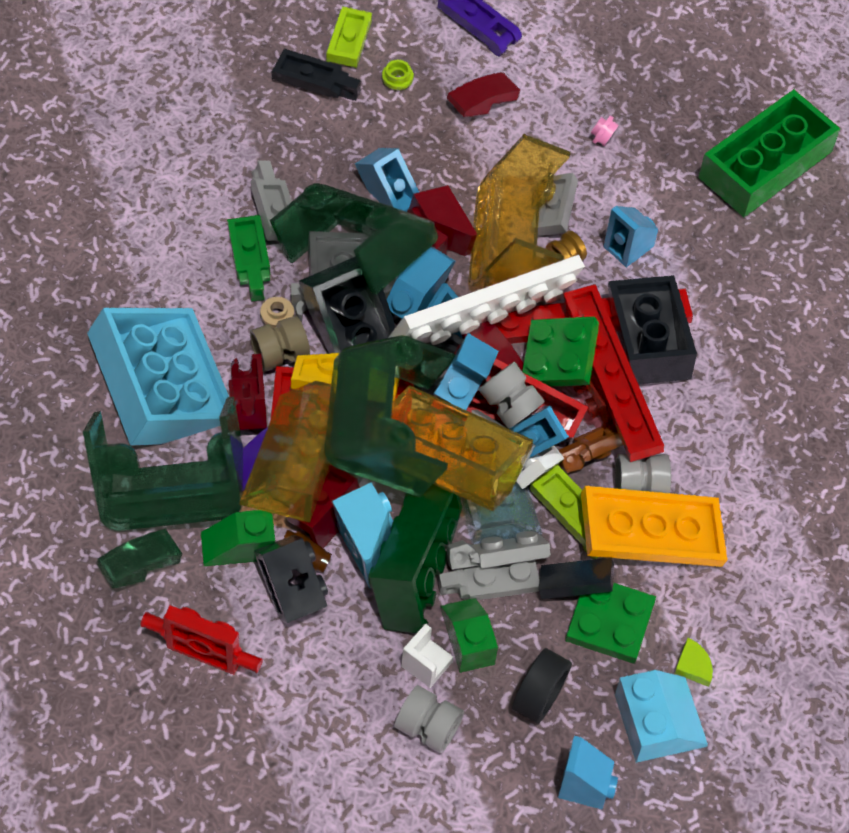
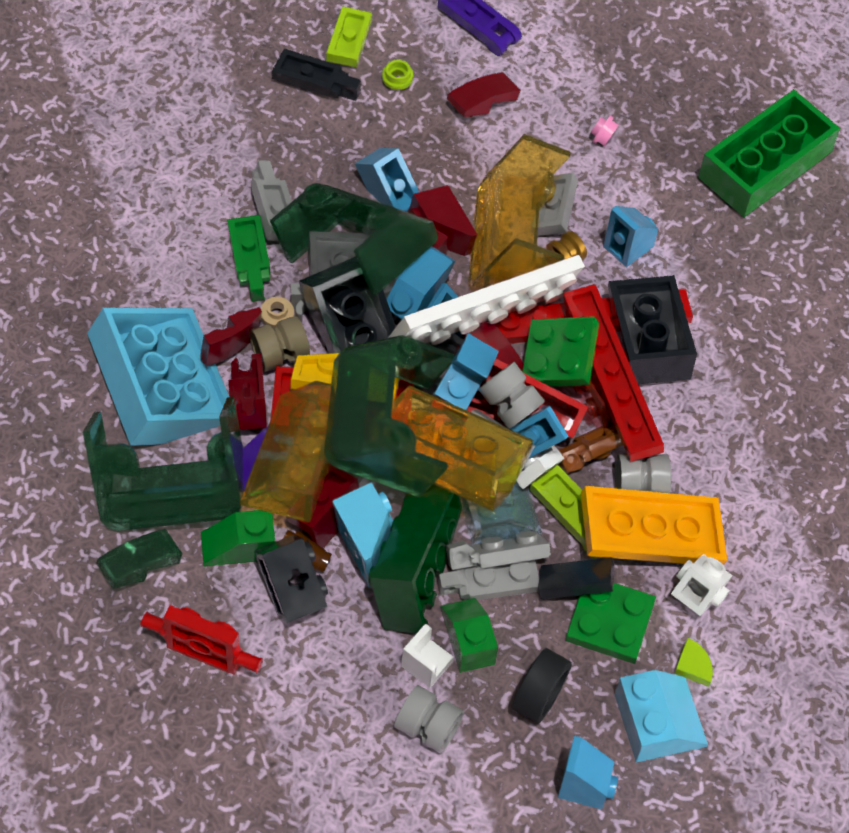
(226, 342): none -> dark red slope
(702, 584): none -> white brick

